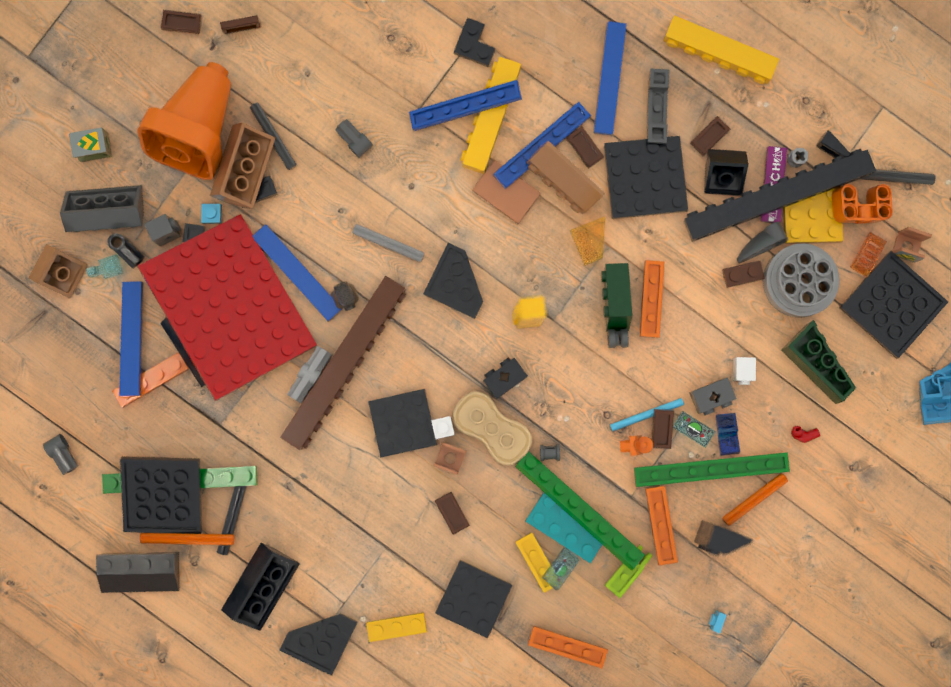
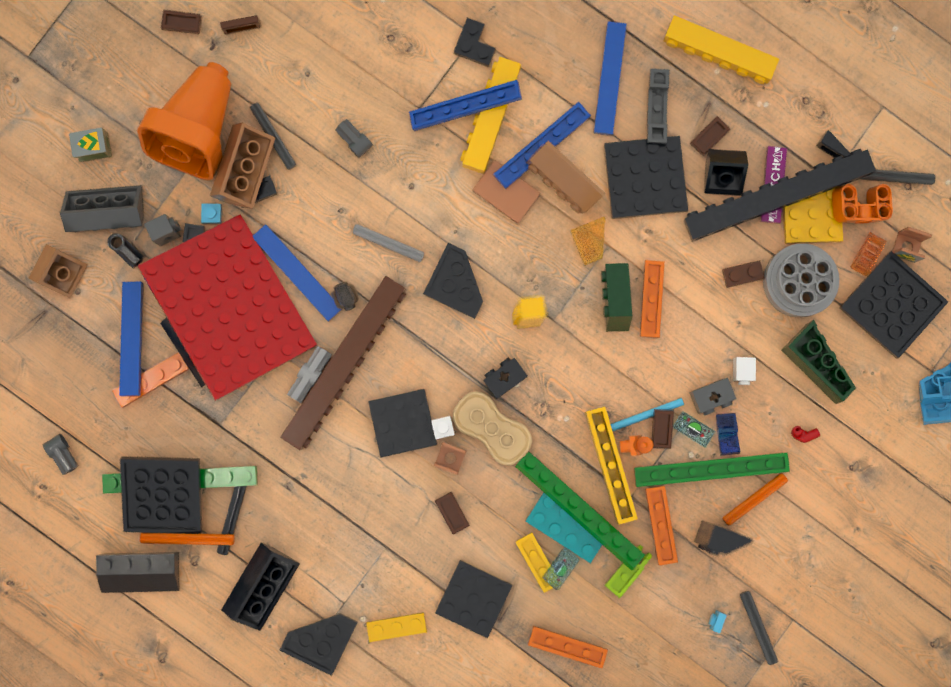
(108, 267): clear light blue plate -> none
(550, 452): dark grey bush -> none
(585, 147): reddish brown tile -> none
(611, 465): none -> yellow brick
(618, 338): dark grey wheel -> none
(759, 628): none -> dark grey axle
(766, 240): dark grey piece -> none
(792, 155): light grey bush -> none

